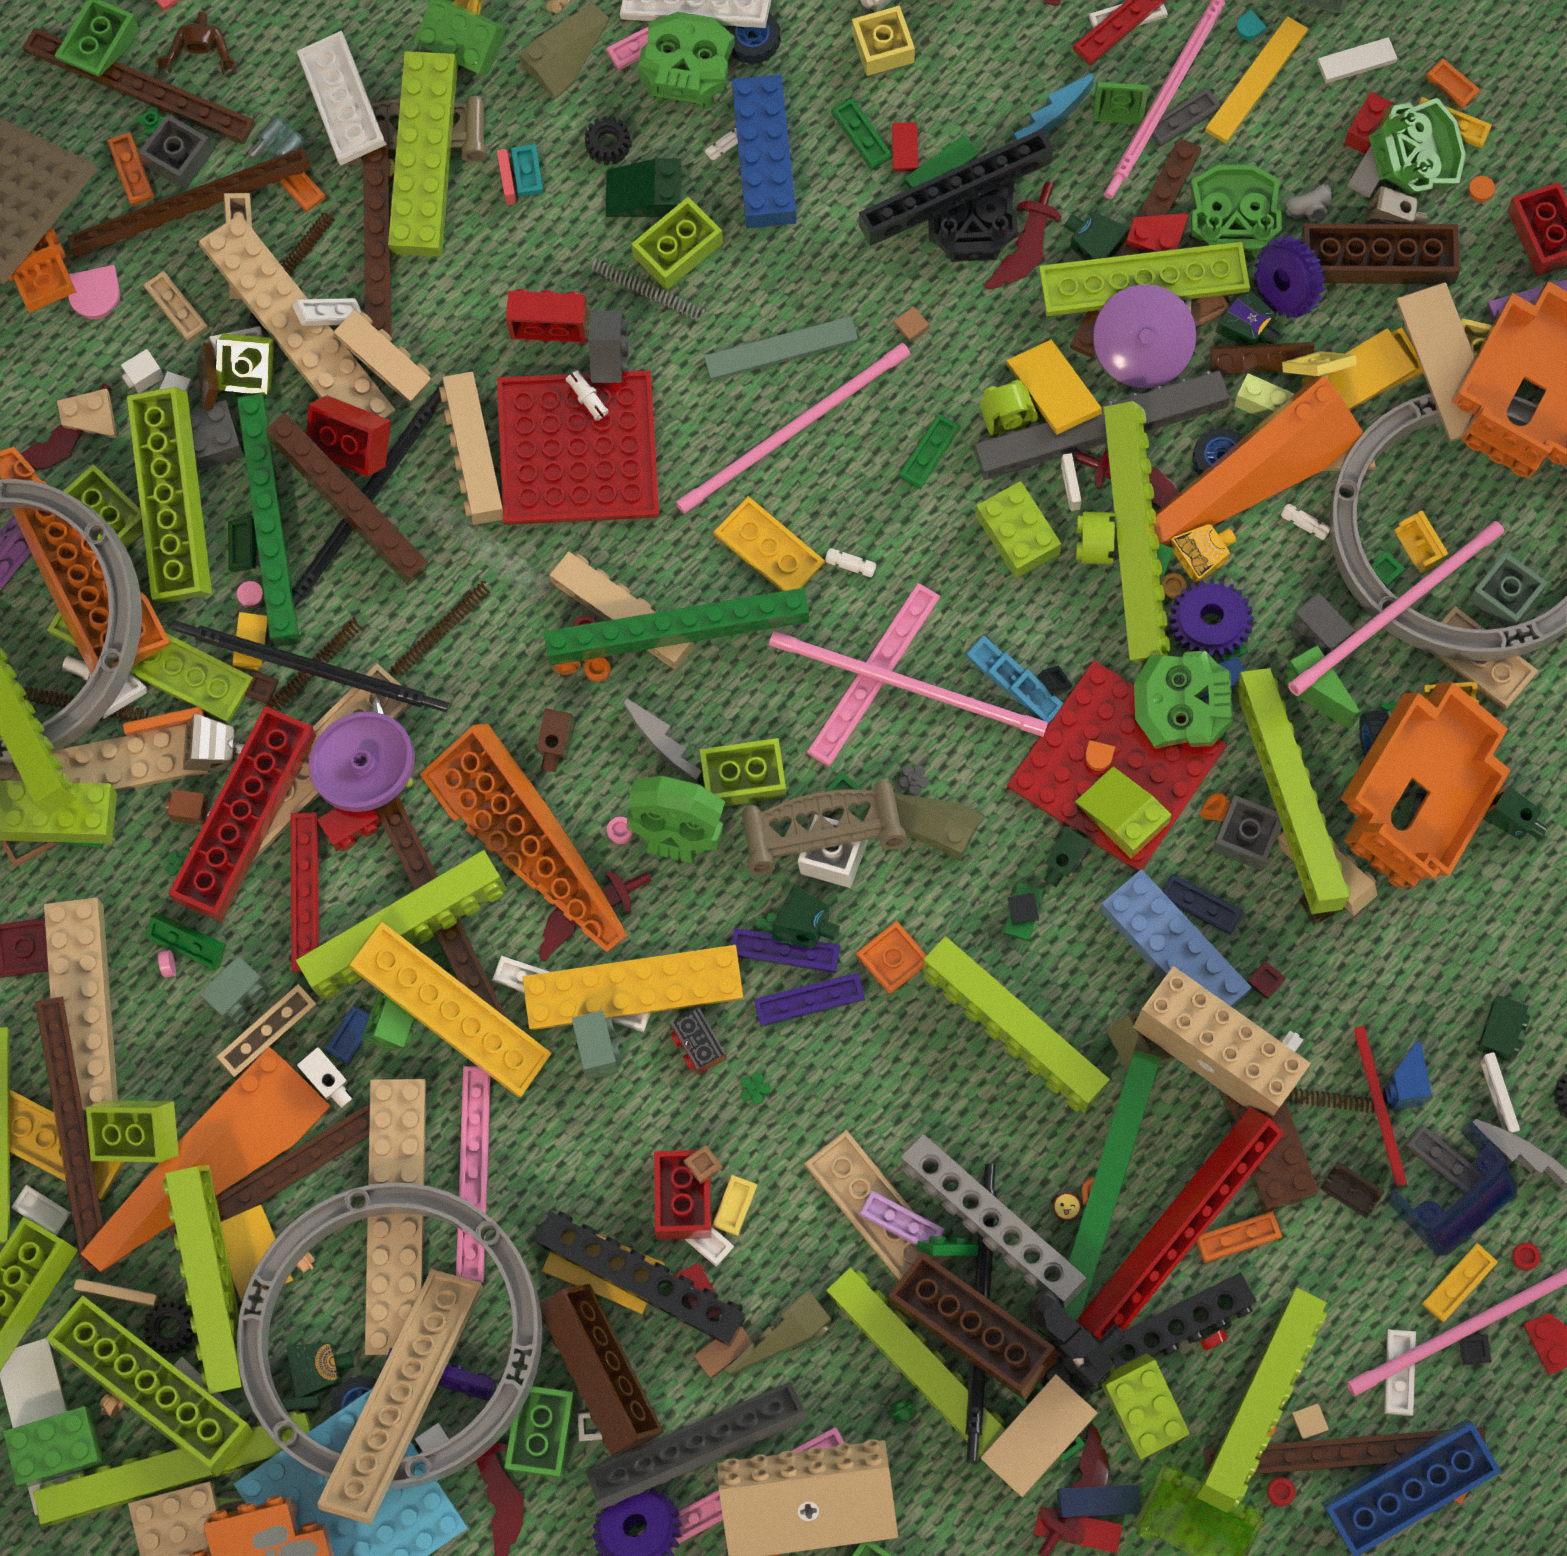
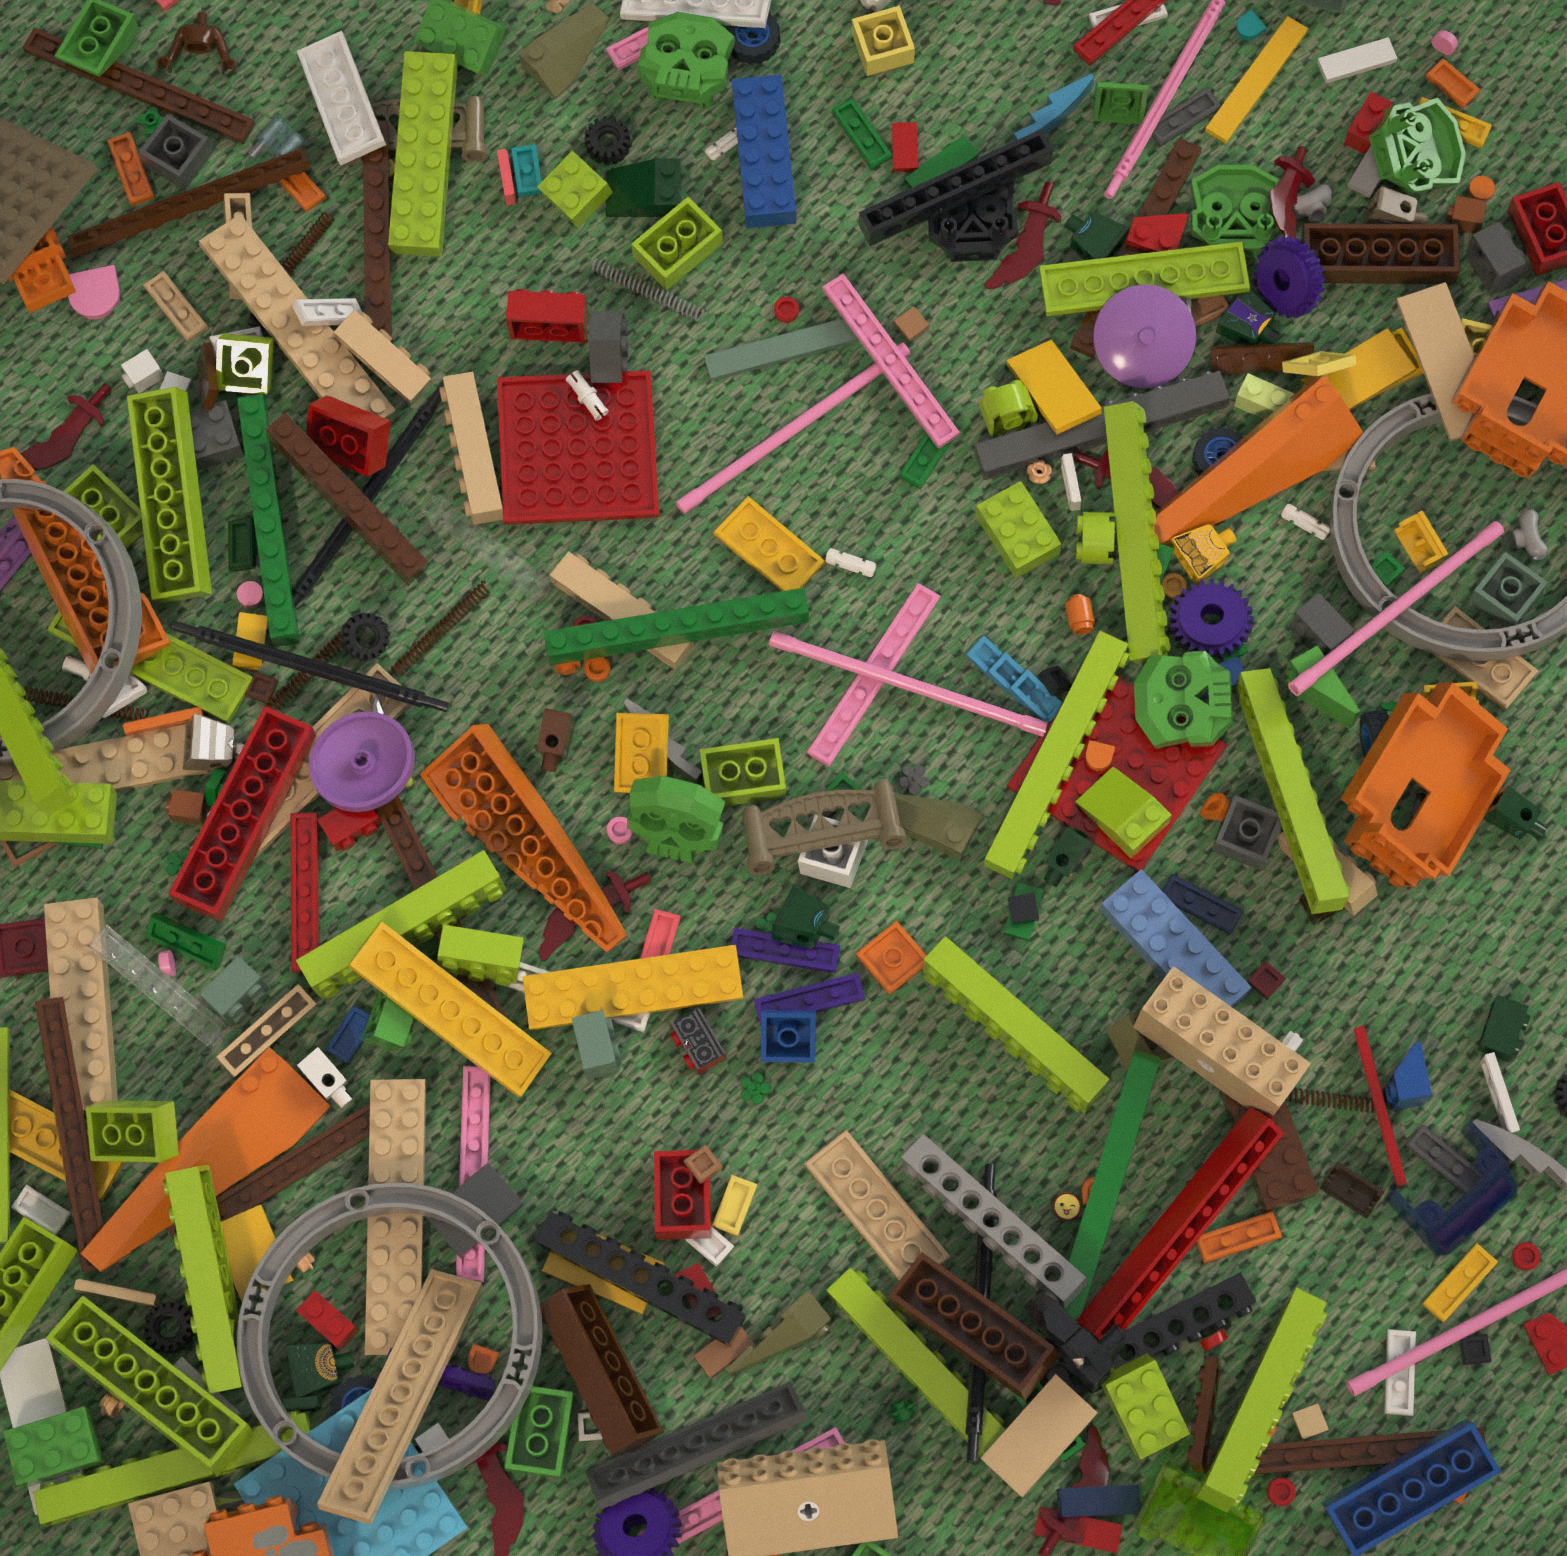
(89, 413): tan wing -> none
(158, 986): none -> clear tile
(214, 786): none -> green plate
(327, 1320): none -> red brick
(379, 629): none -> black tyre
(480, 954): none -> lime brick
(482, 1359): none -> orange tile
(488, 1193): none -> dark grey tile
(575, 189): none -> lime brick
(640, 748): none -> yellow tile
(660, 934): none -> coral tile
(786, 309): none -> red tile
(788, 1036): none -> blue slope
(891, 361): none -> bright pink tile
(898, 1219): lavender tile -> none
(940, 1246): green plate -> none
(1037, 478): none -> light nougat plate
(1056, 755): none -> lime brick
(1080, 614): none -> orange brick
(1205, 1403): none -> reddish brown plate
(1284, 193): none -> dark red sword
(1444, 42): none -> bright pink tile
(1467, 214): none -> dark orange brick
(1495, 258): none -> dark grey brick
(1528, 536): none -> light grey piece

